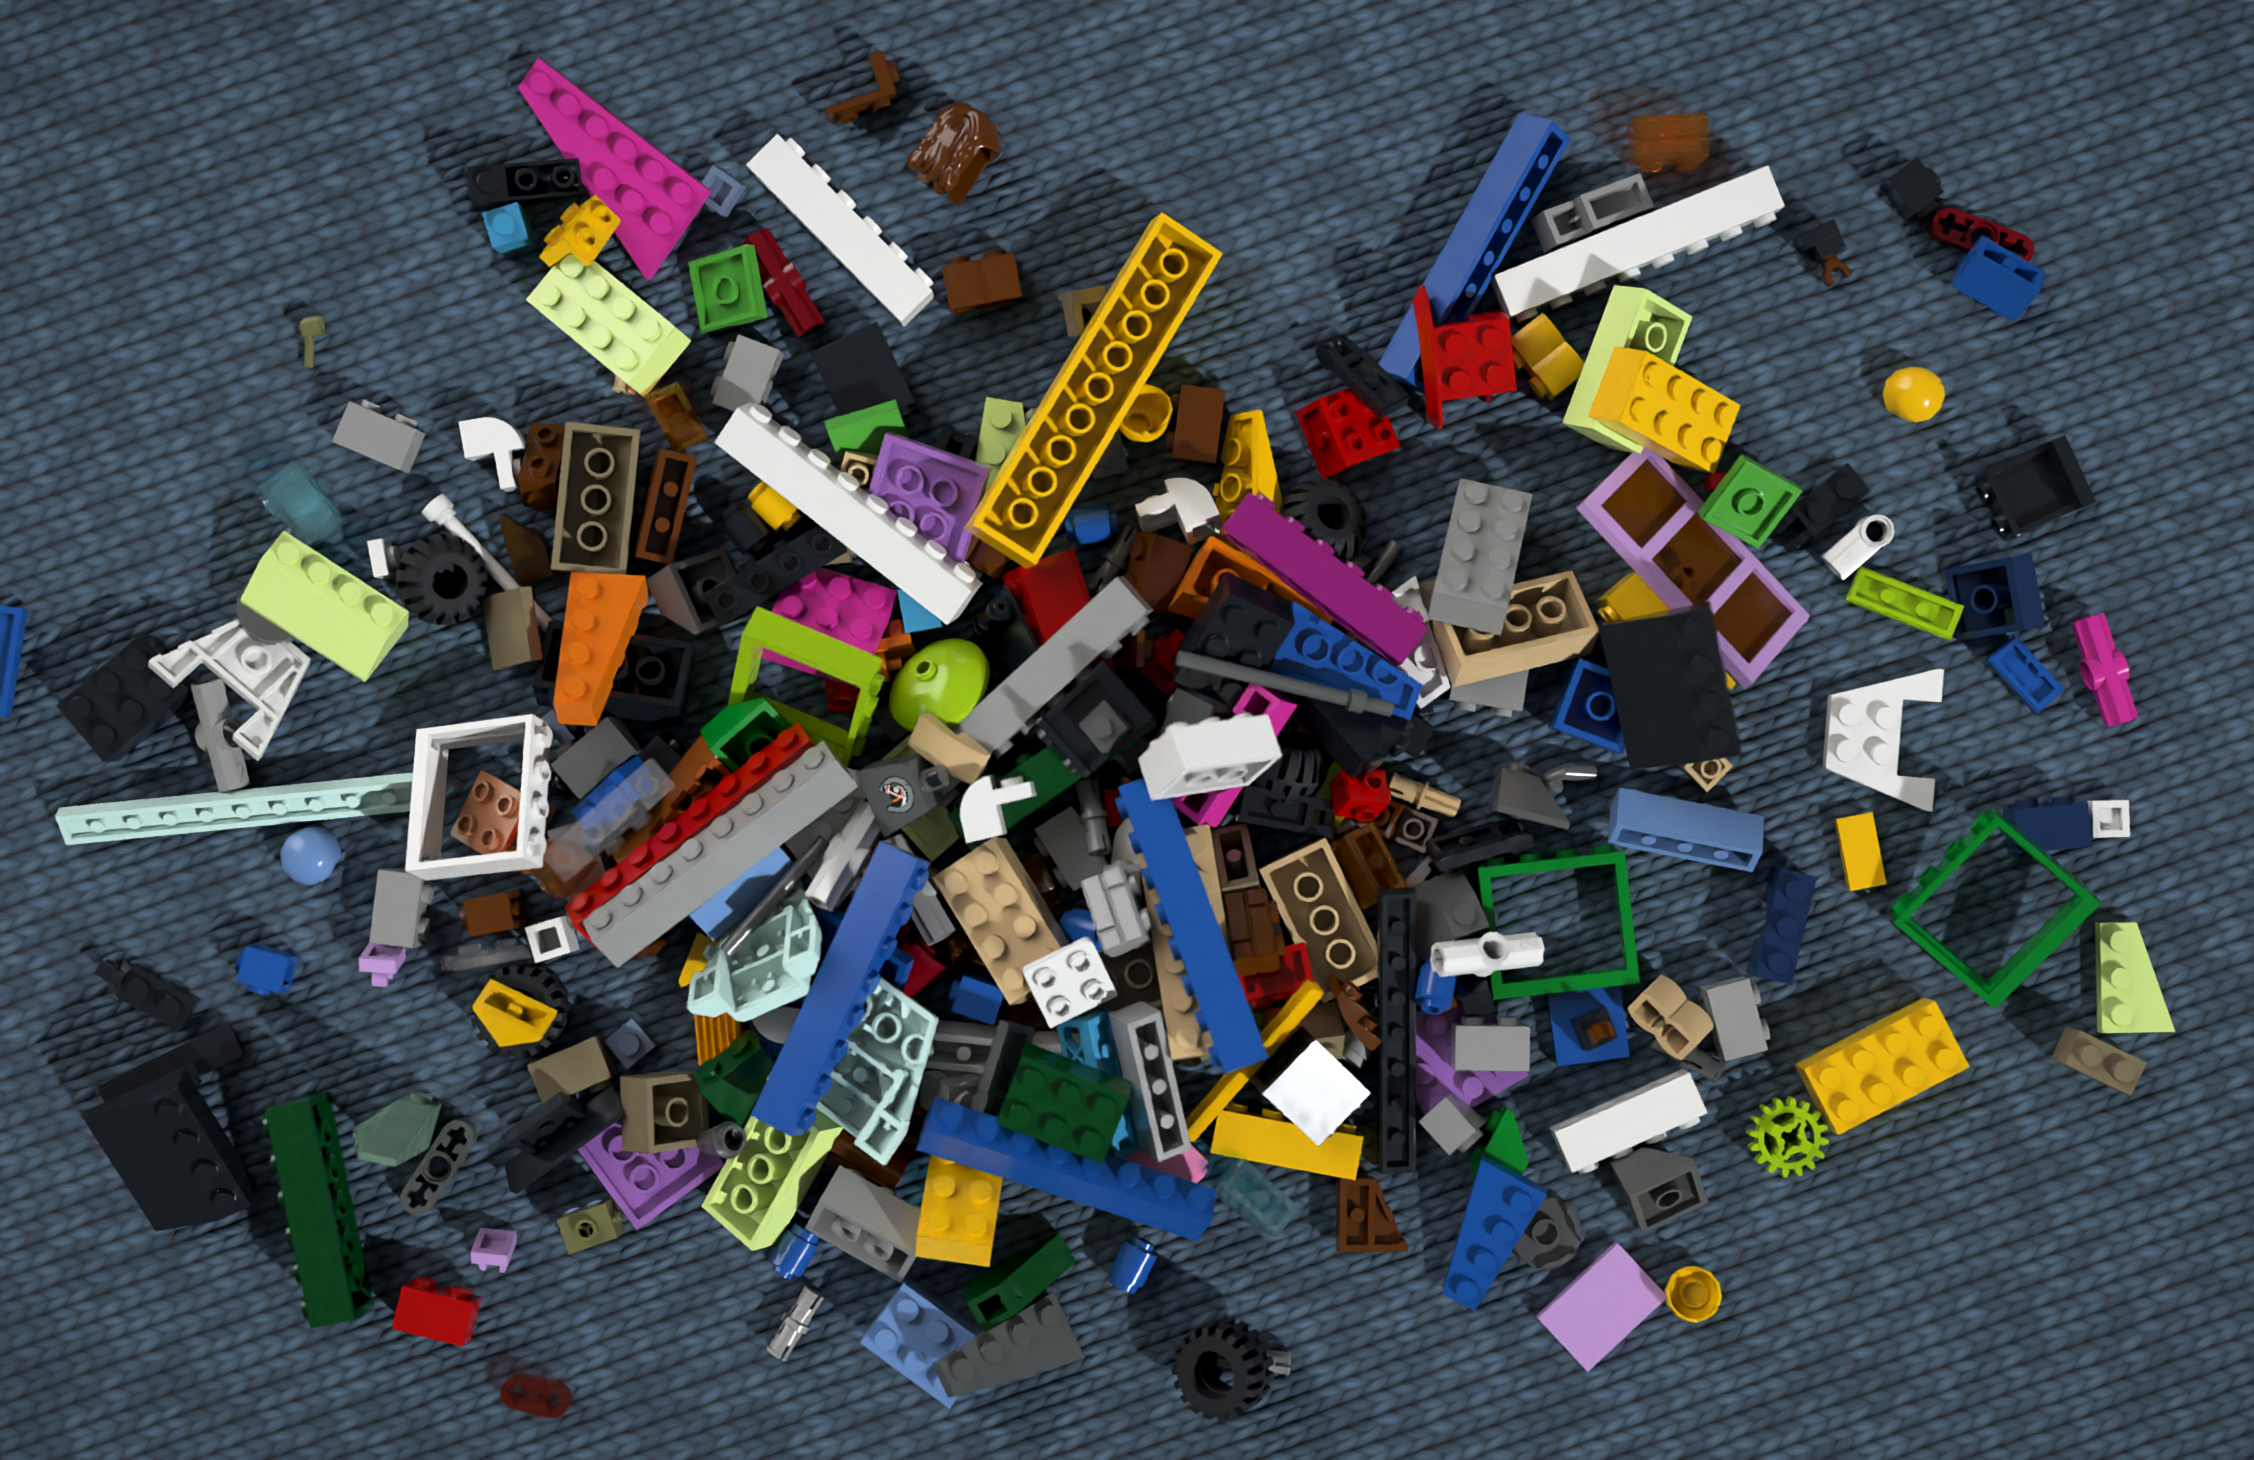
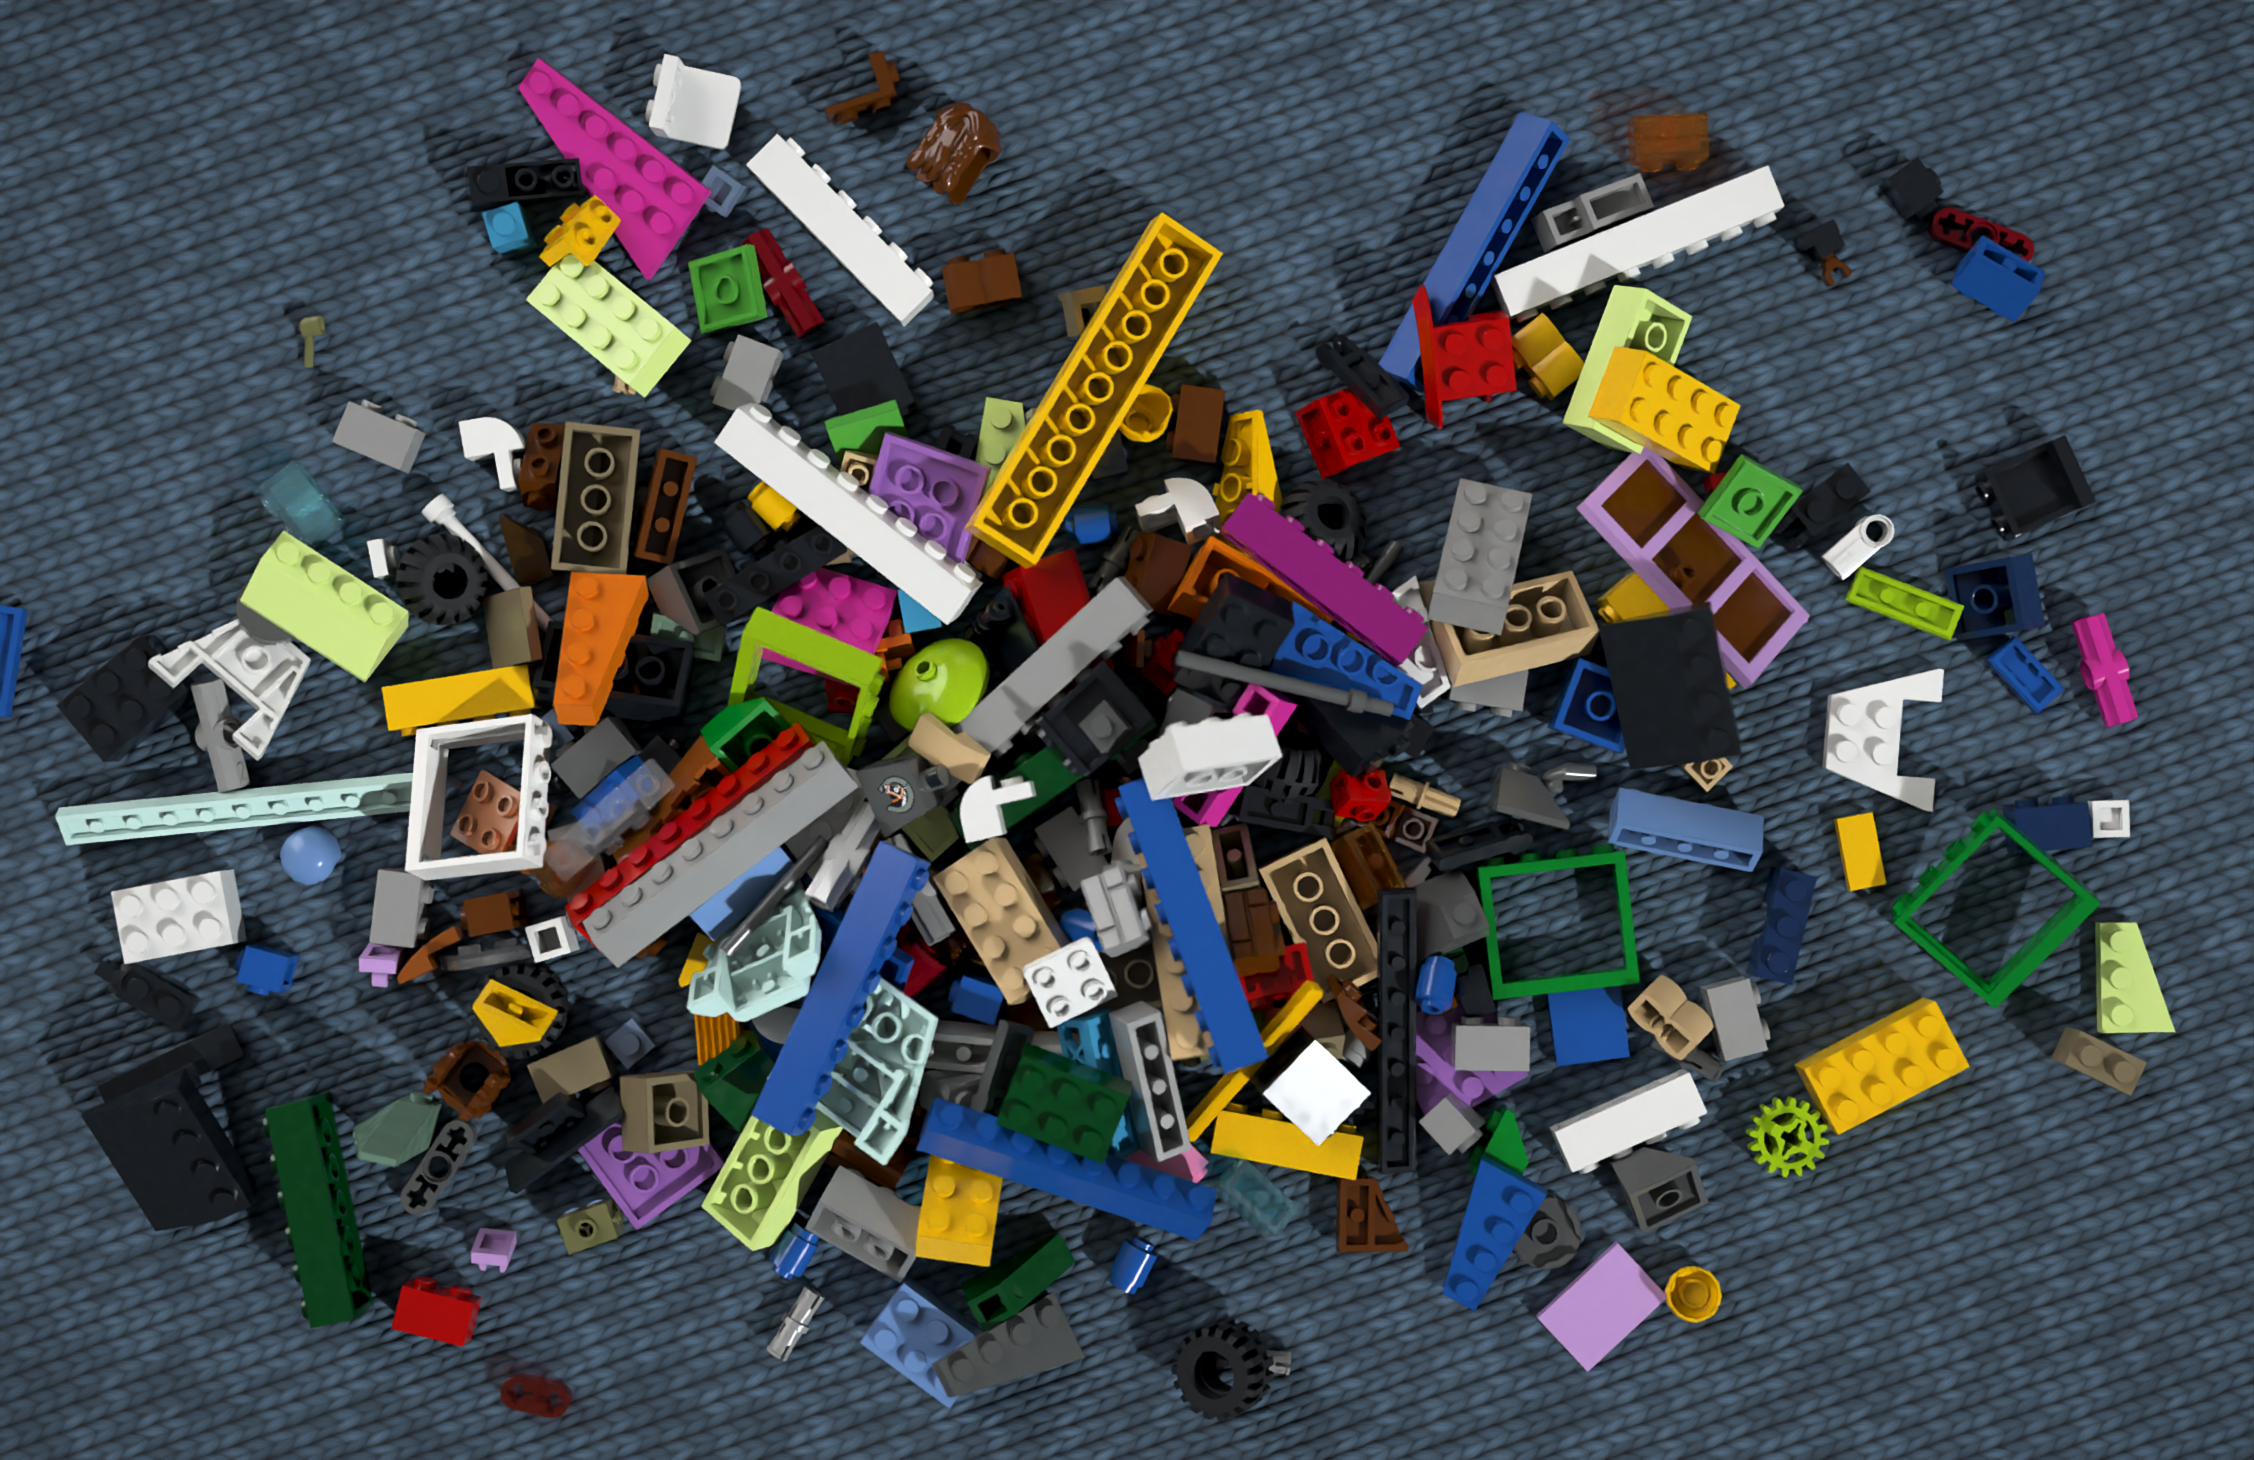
(178, 916): none -> white brick
(426, 958): none -> dark orange slope
(448, 1079): none -> reddish brown piece
(460, 698): none -> yellow brick
(677, 415): clear orange slope -> none
(693, 104): none -> white bracket
(707, 644): none -> sand green plate
(723, 1140): flat silver cone -> none
(1469, 955): white piece -> none
(1593, 1028): black piece -> none
(1914, 394): yellow hair -> none

